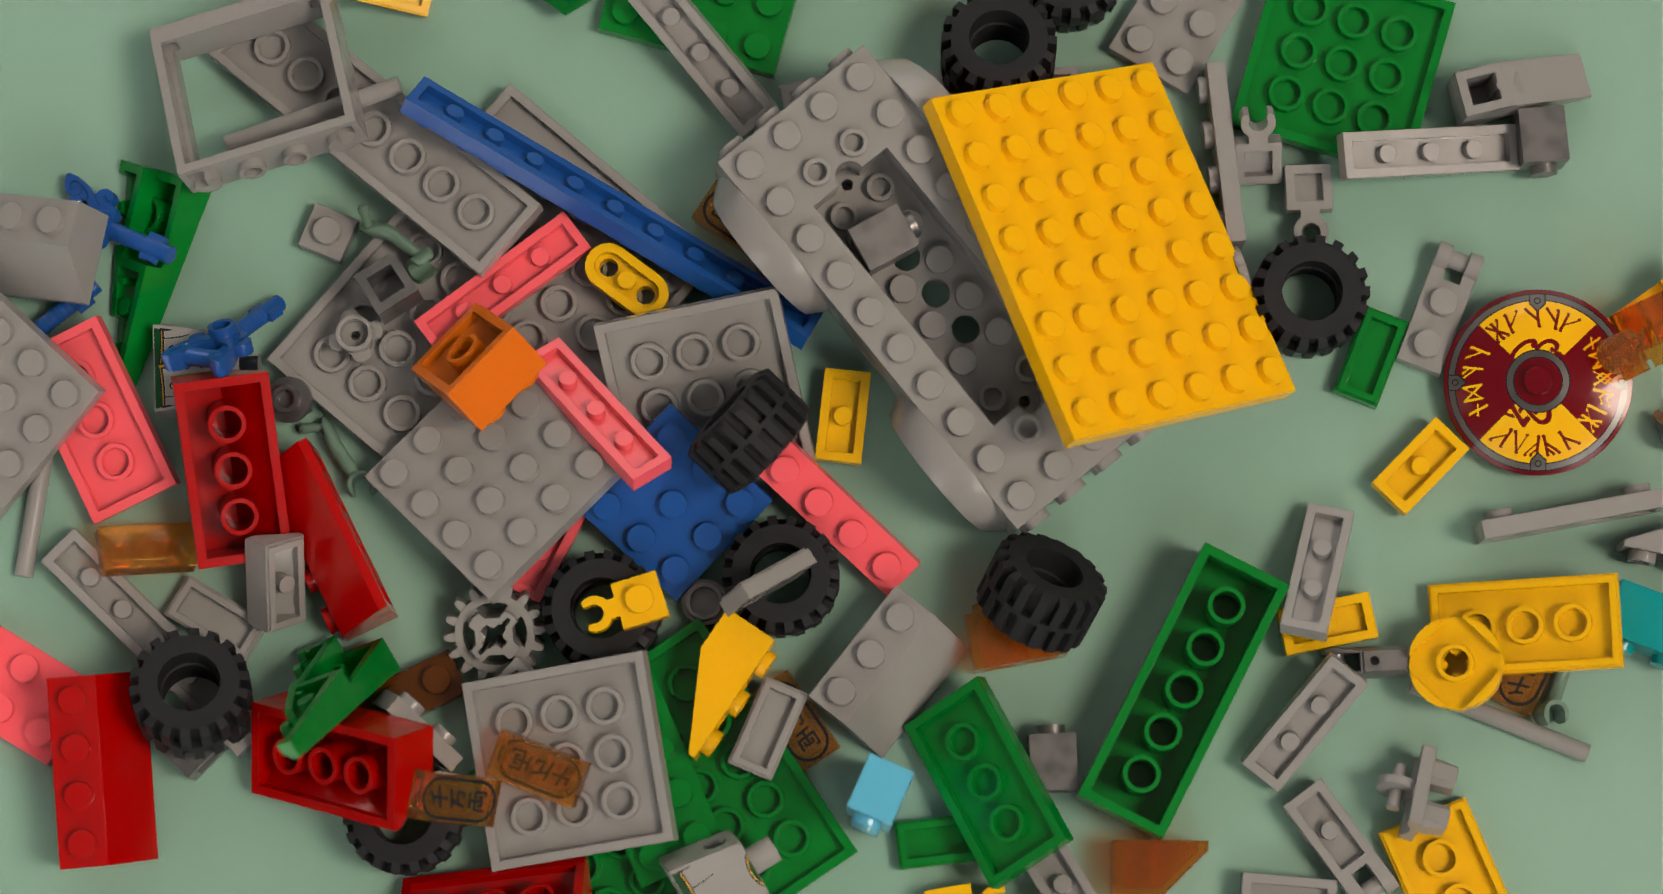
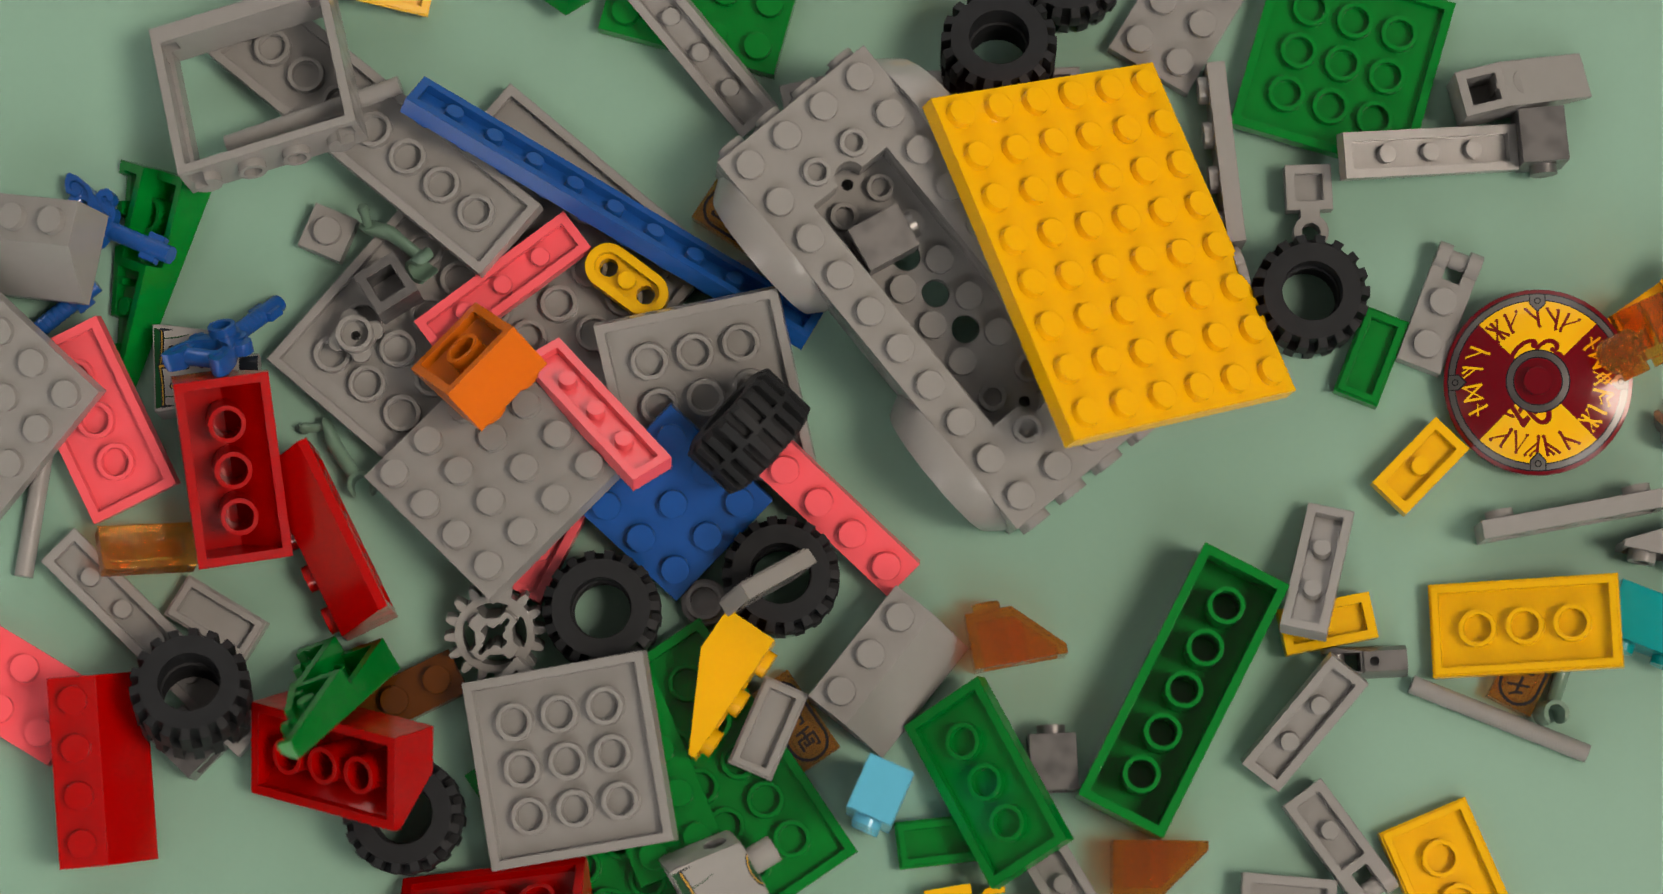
(275, 581): light grey slope -> none
(290, 399): flat silver plate -> none
(408, 708): light grey plate -> none
(453, 798): clear orange tile -> none
(538, 768): clear orange tile -> none
(635, 601): yellow plate -> none
(843, 416): yellow plate -> none
(1041, 592): black tyre -> none
(1260, 151): light grey plate -> none
(1425, 776): light grey hips -> none
(1456, 636): yellow plate -> none

